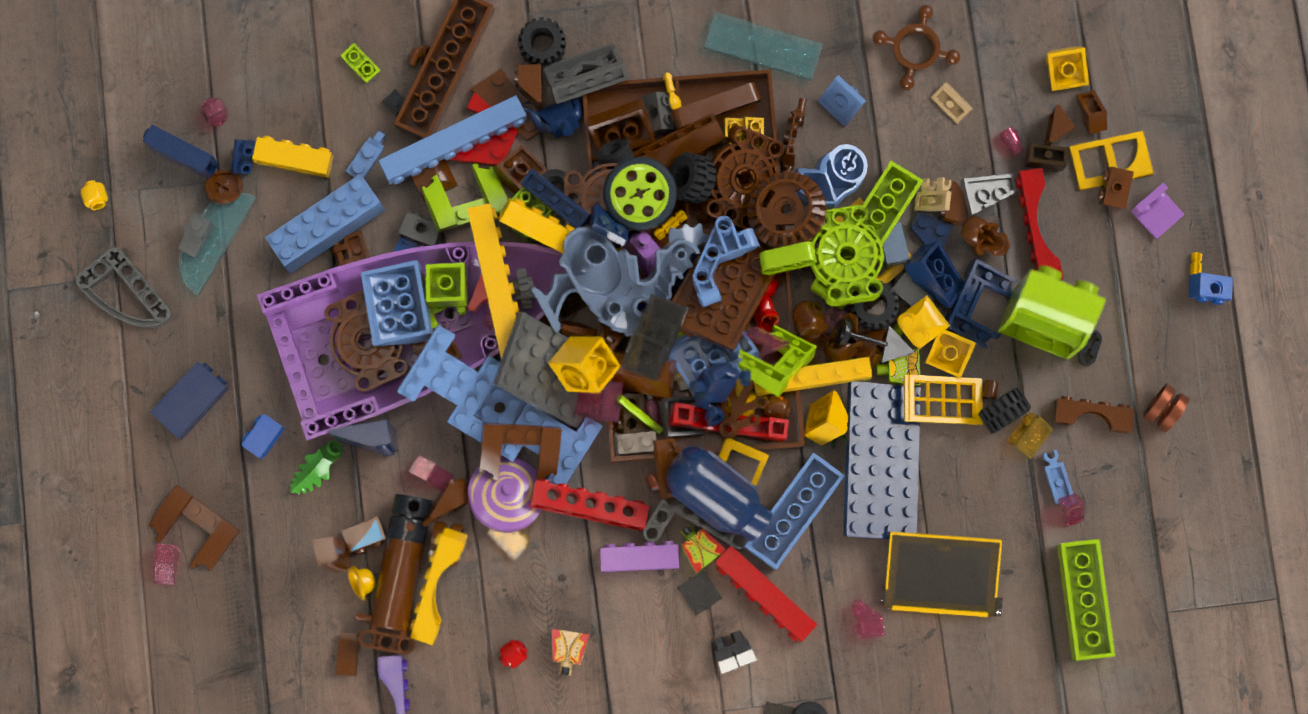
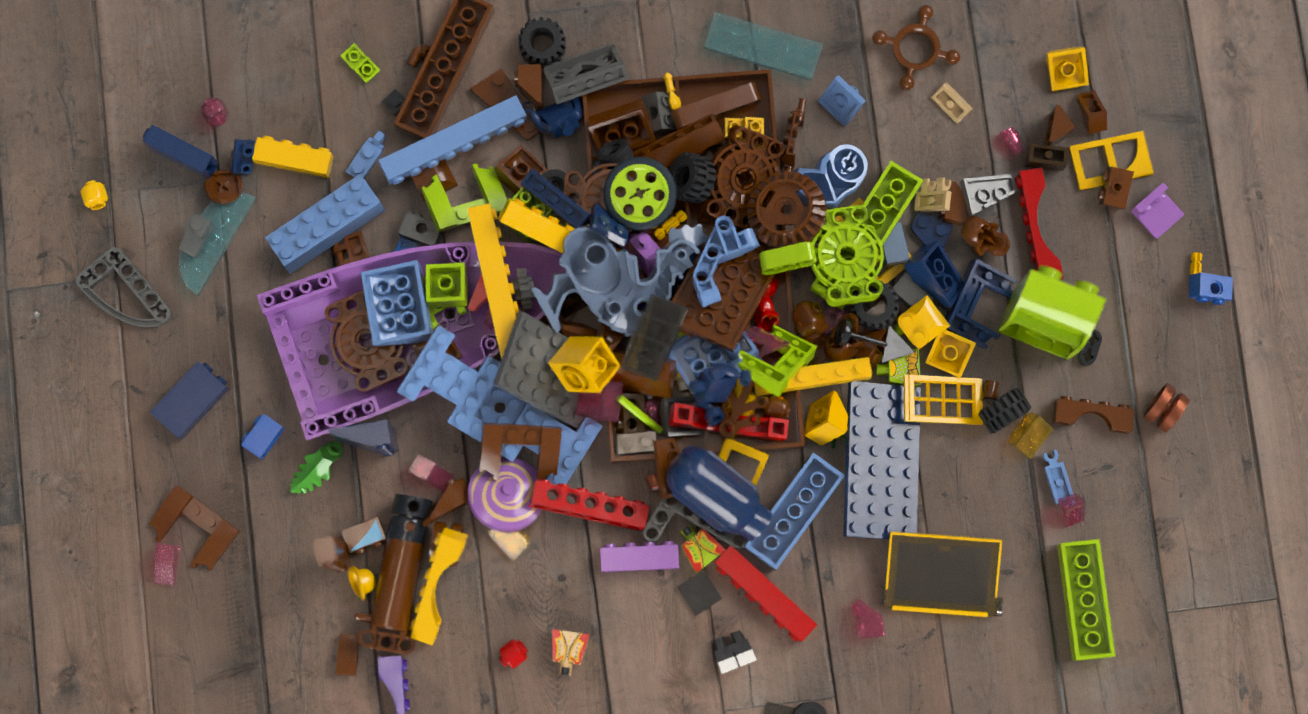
(493, 150): red wing -> none

